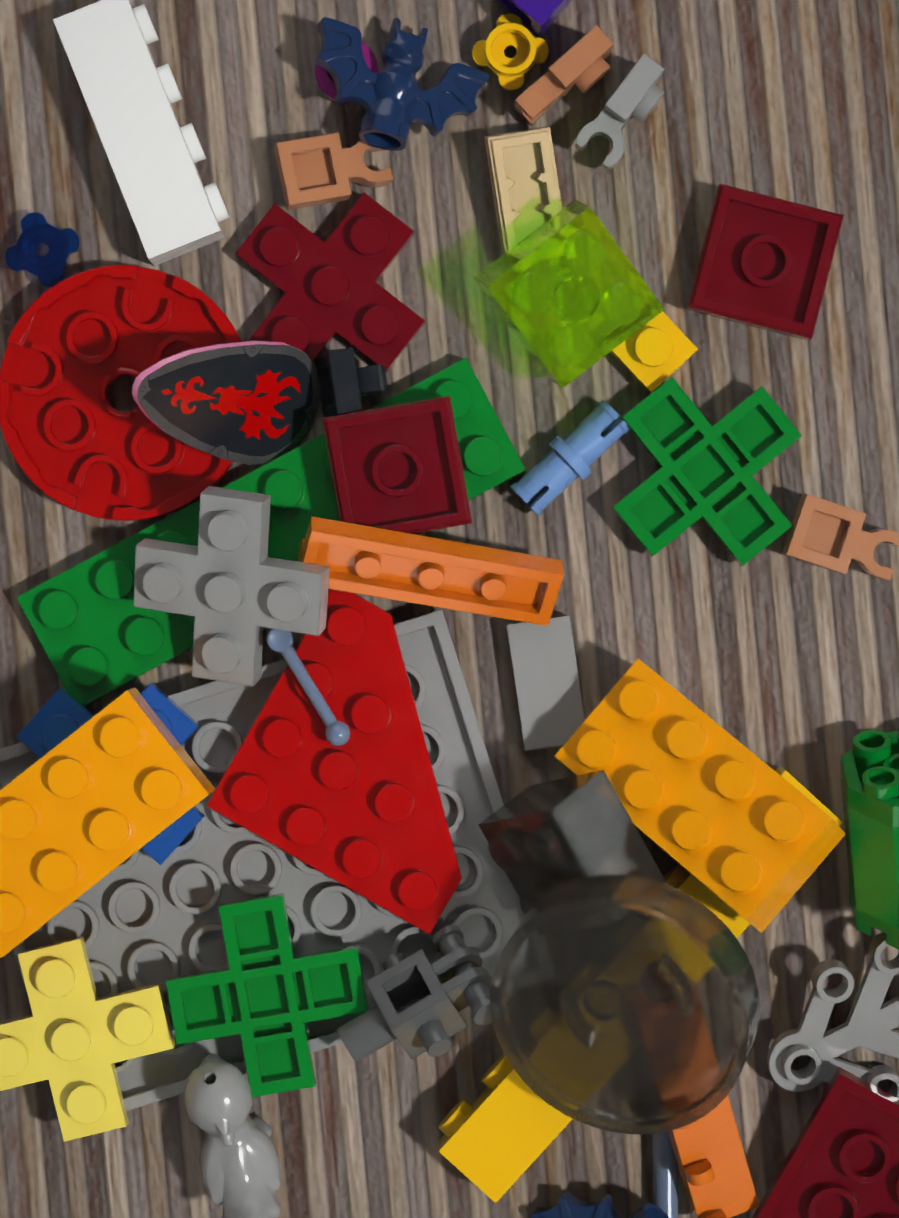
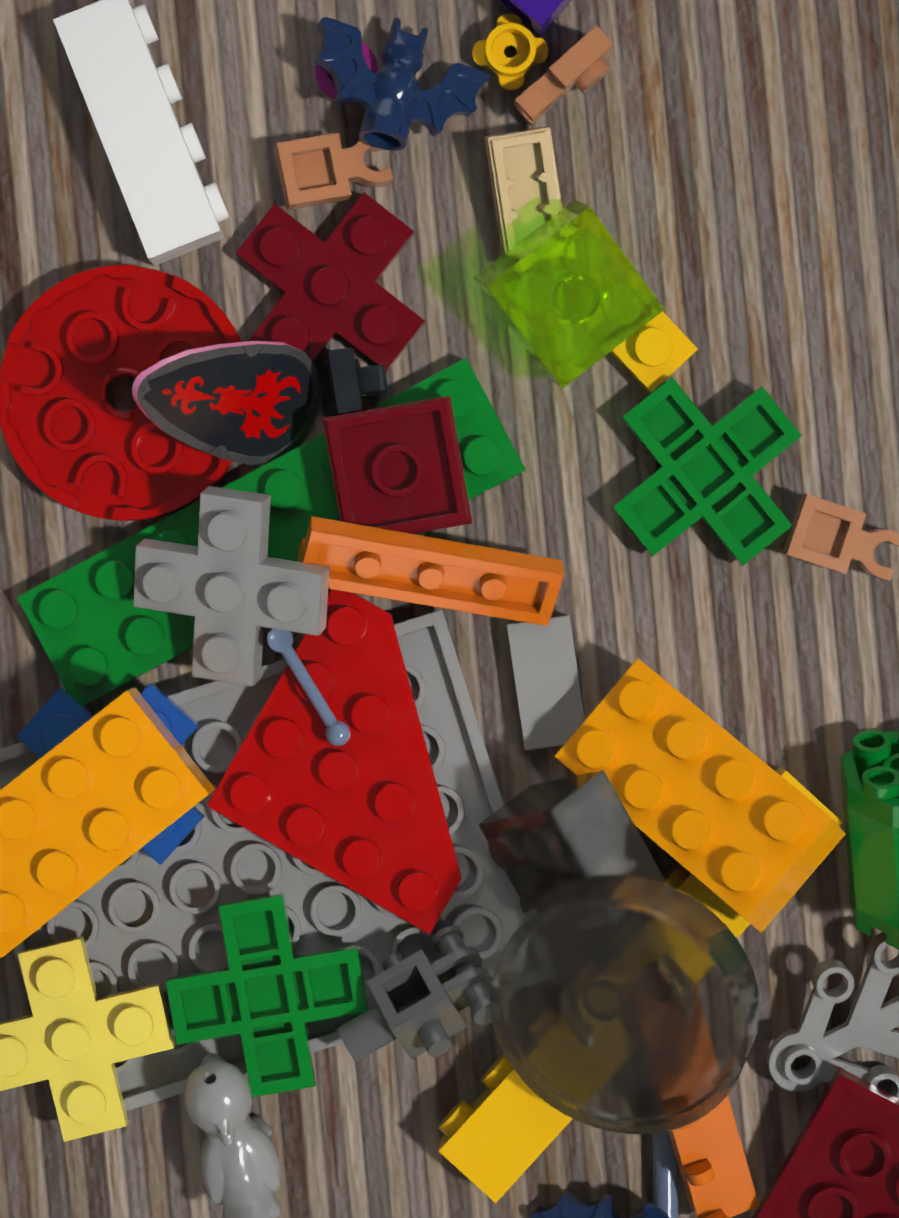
(60, 244): clear blue plate -> none
(570, 458): medium blue pin -> none
(635, 98): light grey plate -> none
(765, 262): dark red plate -> none

